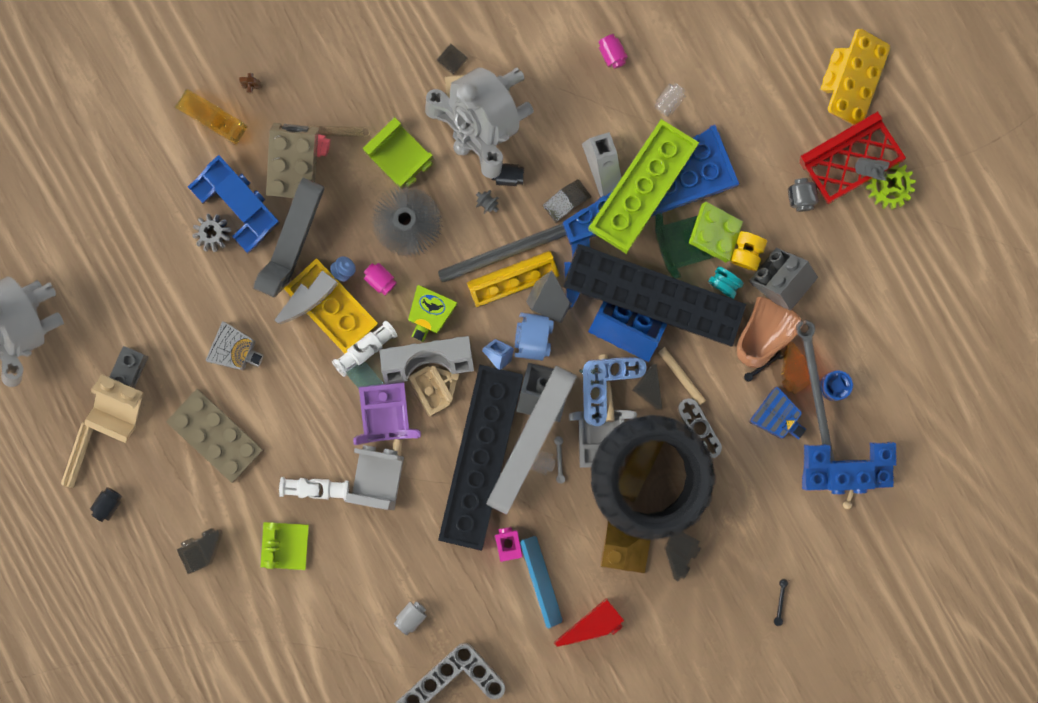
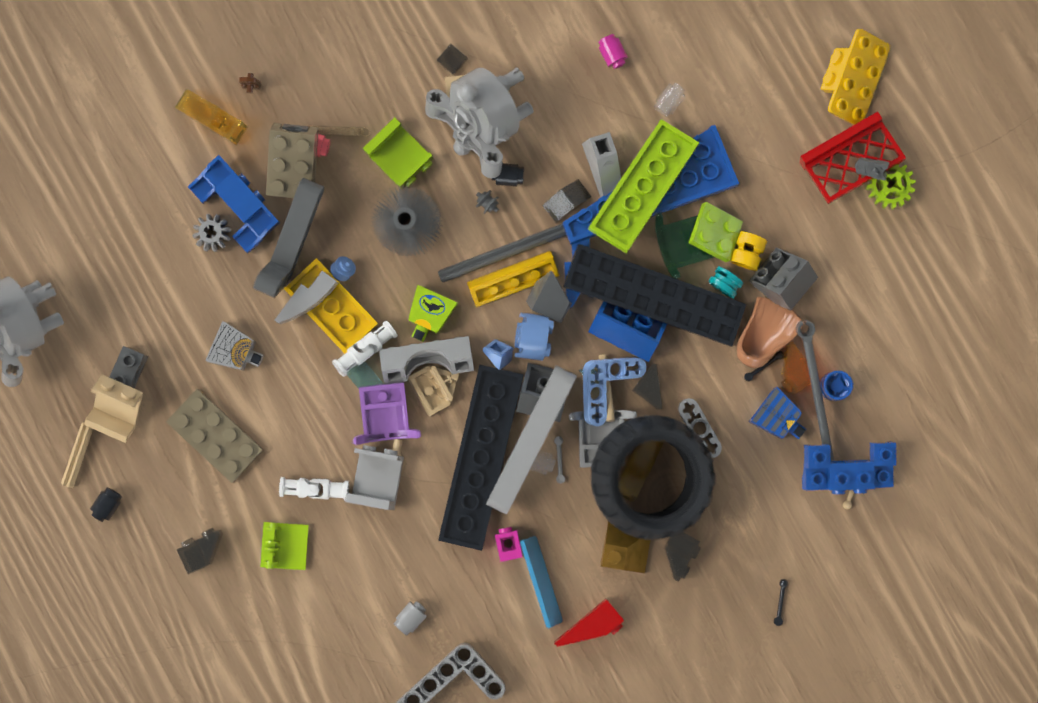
(379, 278): dark pink brick -> none
(680, 374): tan bar -> none
(803, 195): dark grey head -> none

